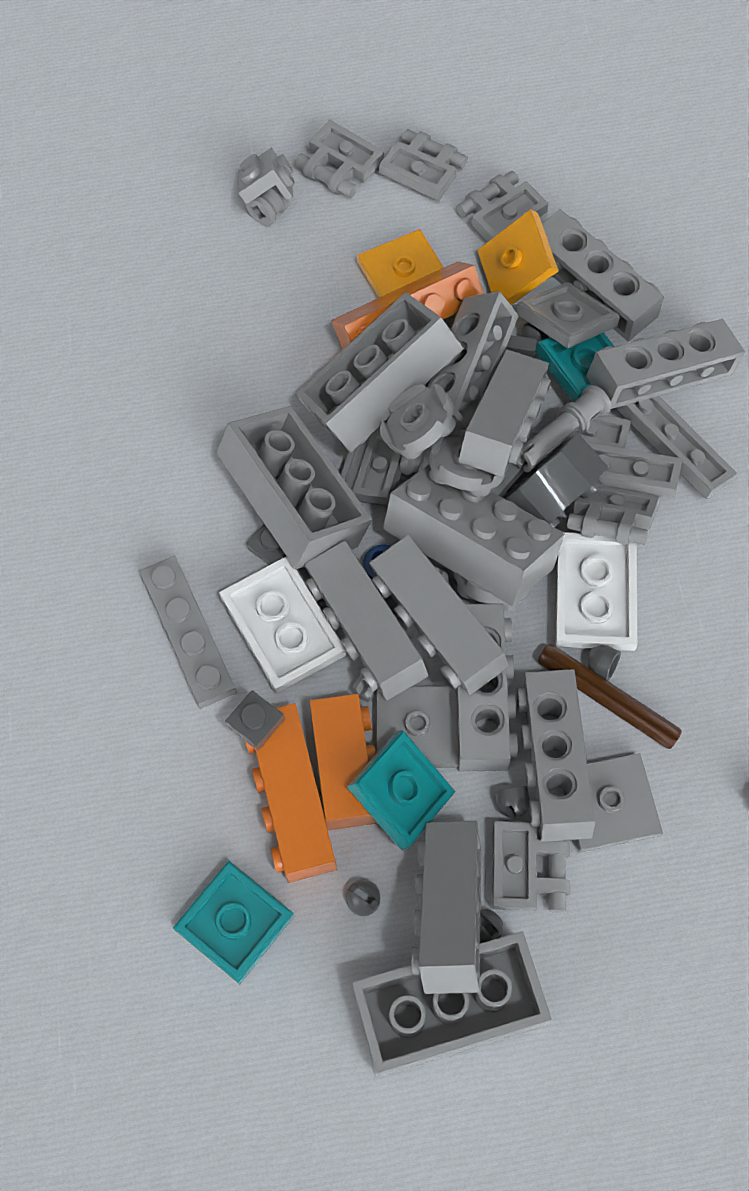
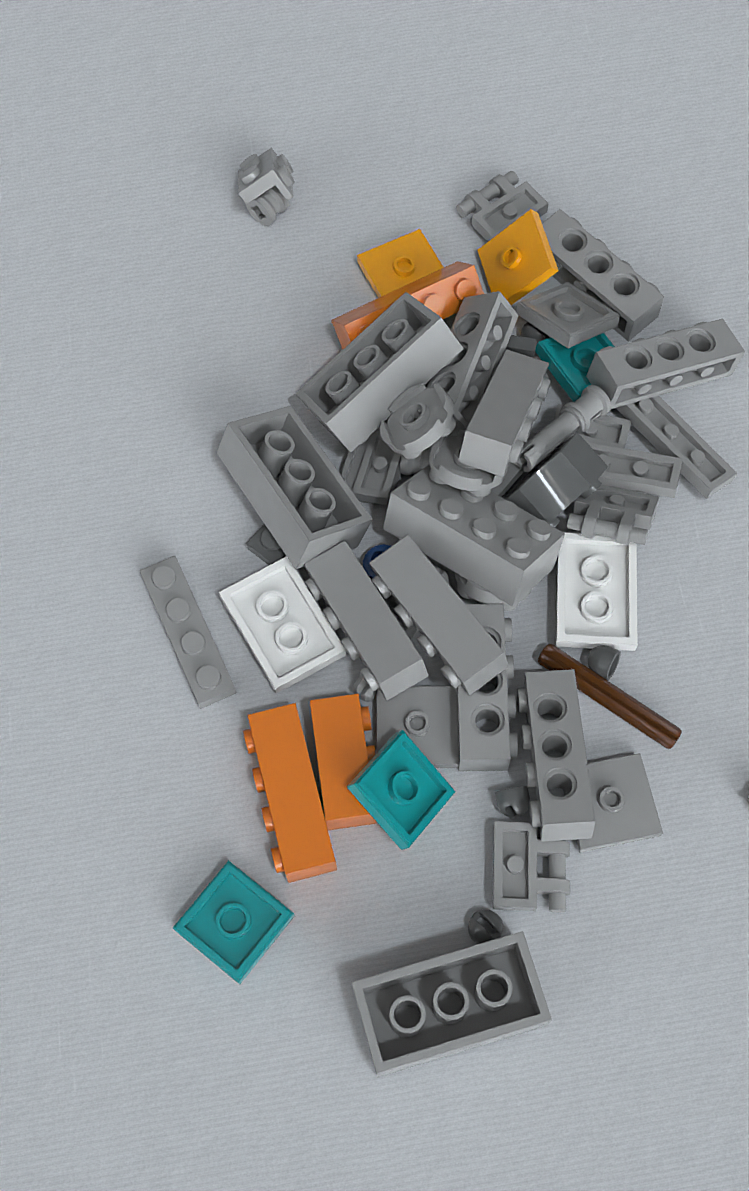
(255, 720): dark grey plate -> none
(346, 151): light grey plate -> none
(357, 904): dark grey hinge -> none
(421, 171): light grey plate -> none
(450, 908): light grey brick -> none

